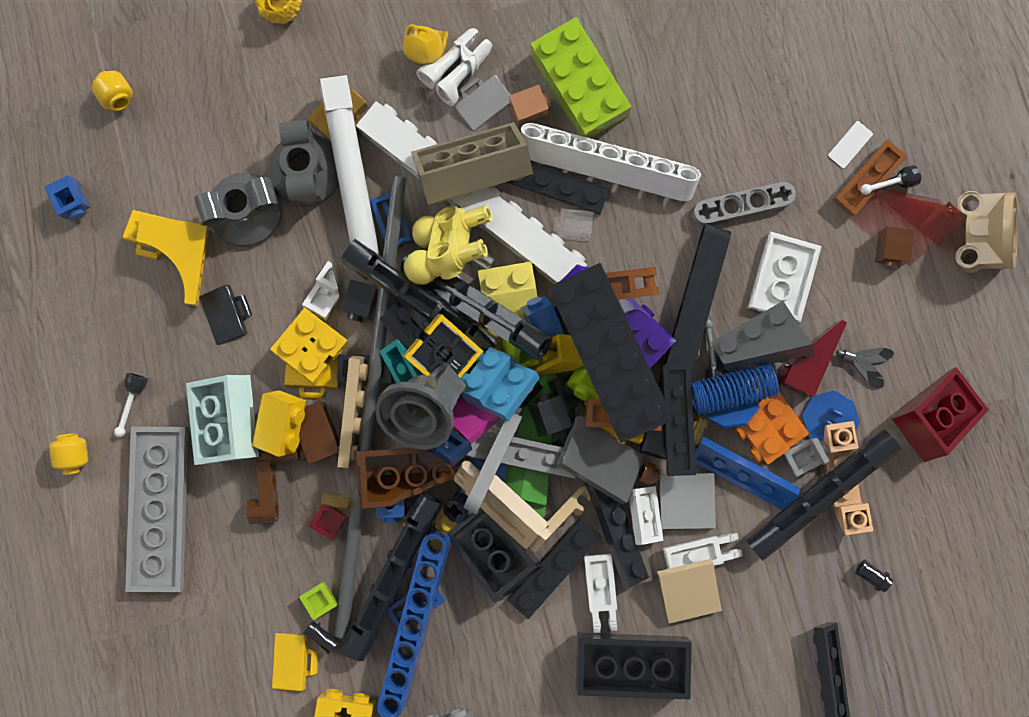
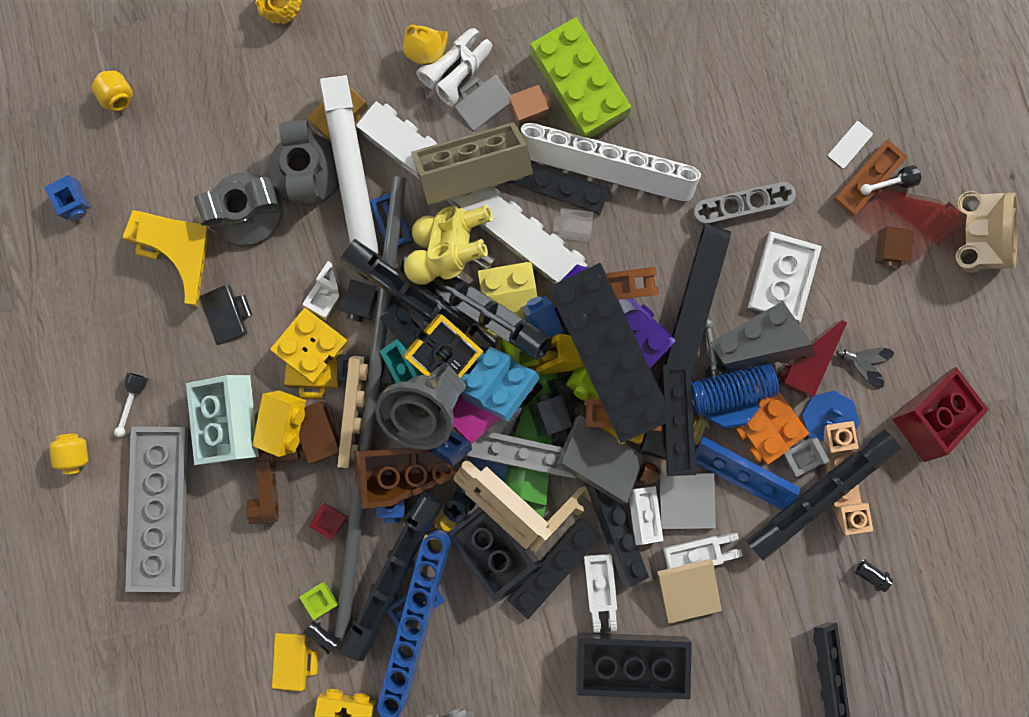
(336, 500): clear yellow tile -> none
(492, 464): light grey beam -> none

